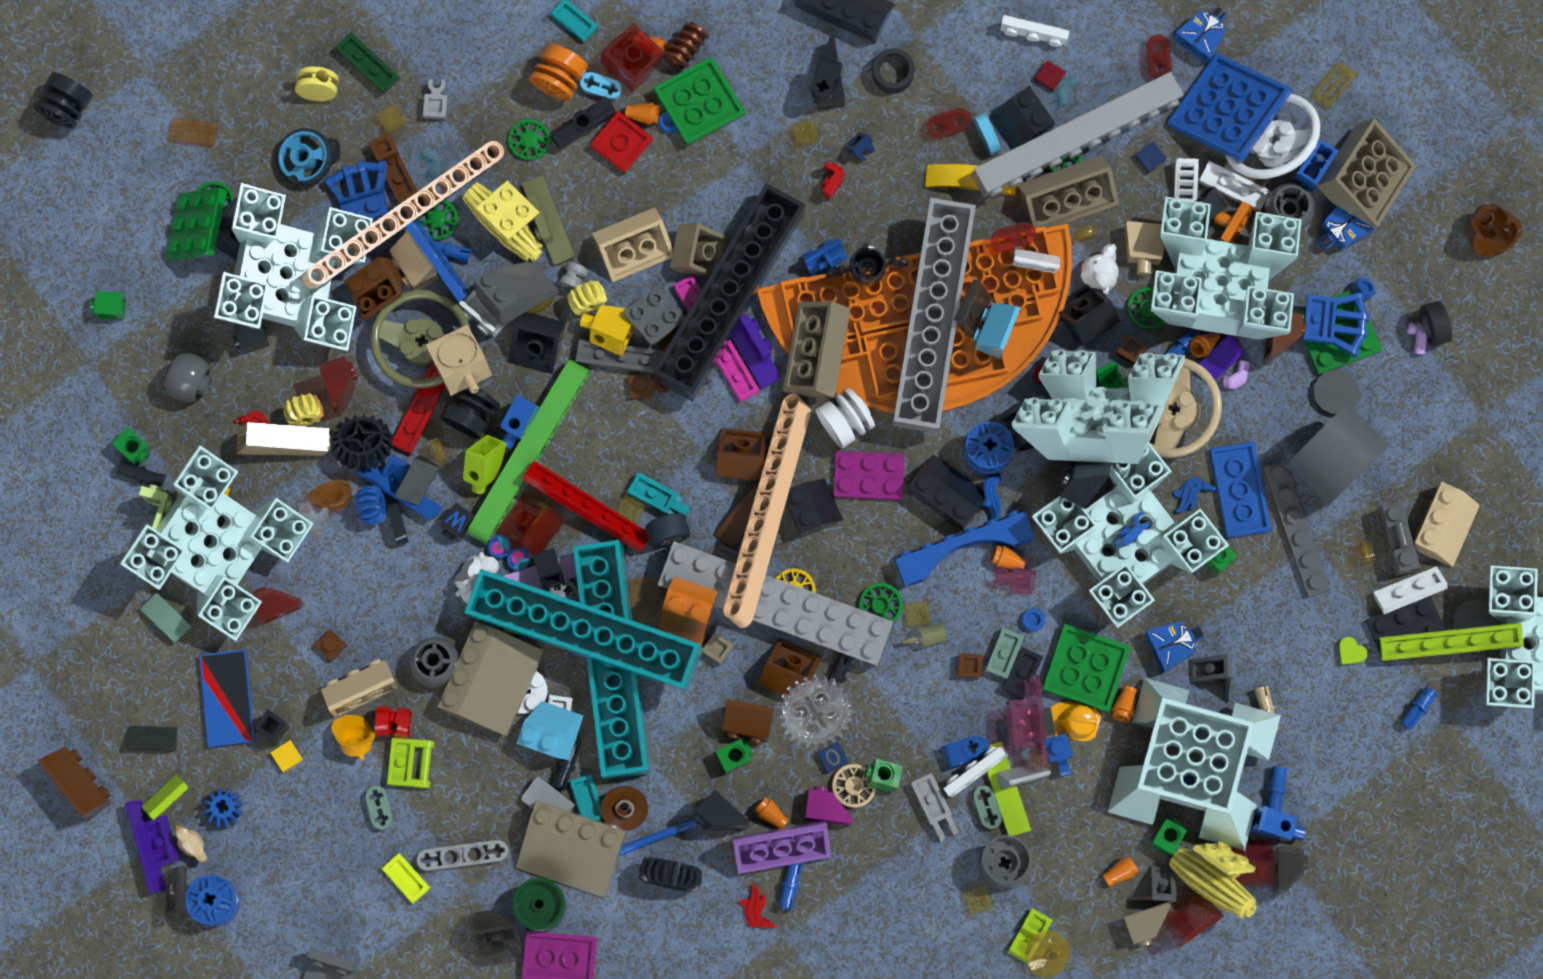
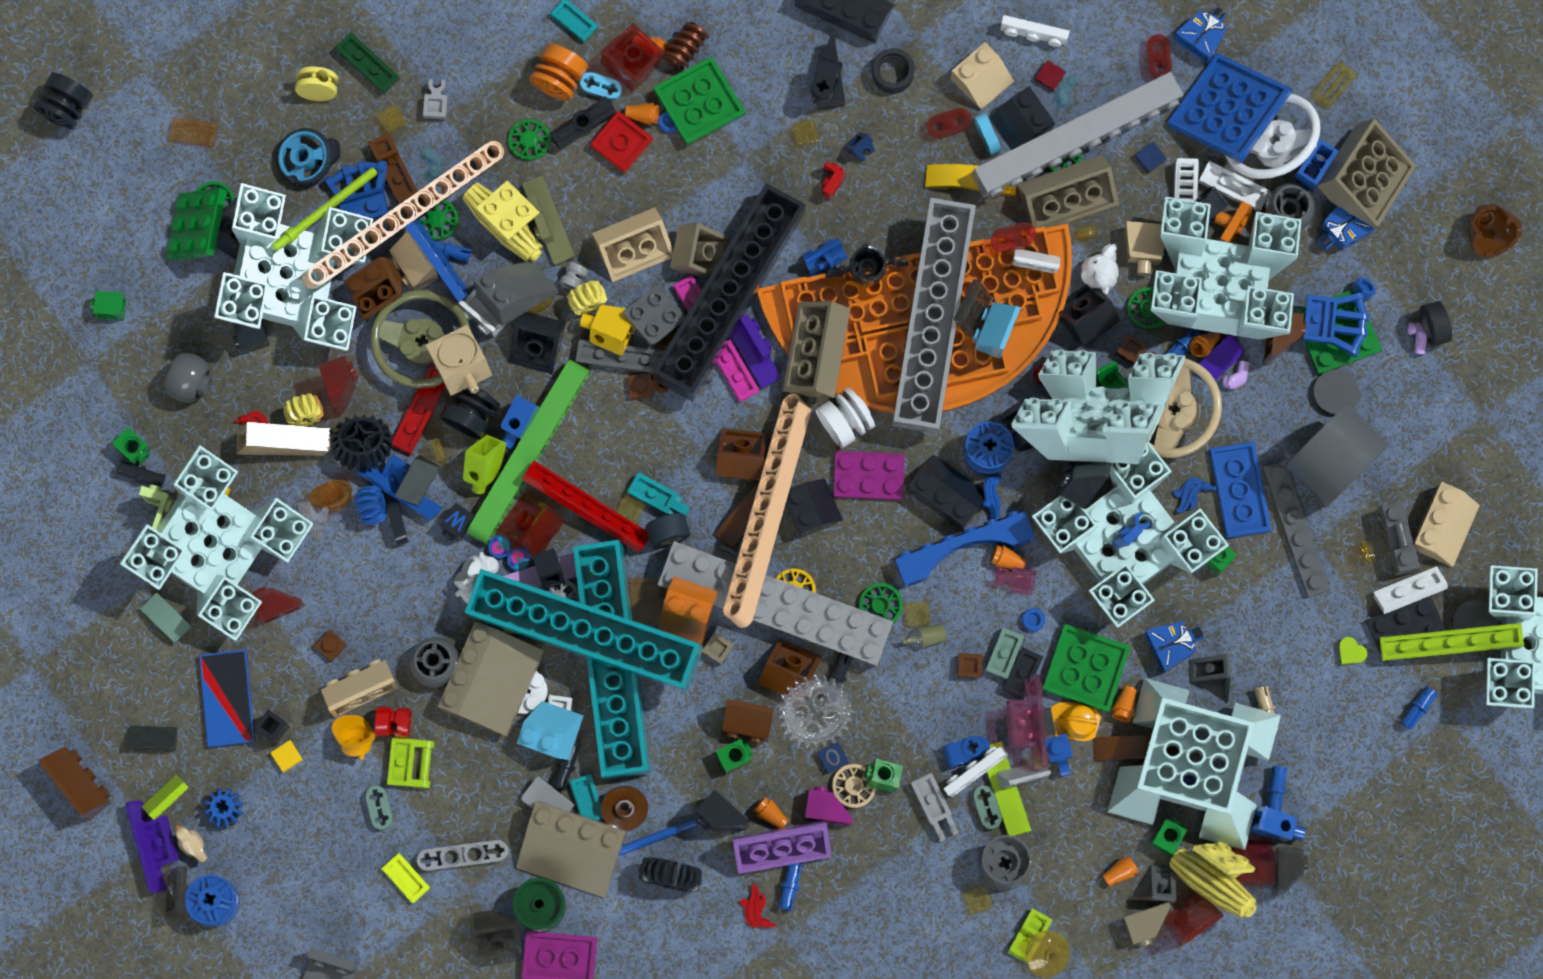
(292, 233): none -> lime bar
(982, 76): none -> tan slope
(1125, 748): none -> reddish brown slope

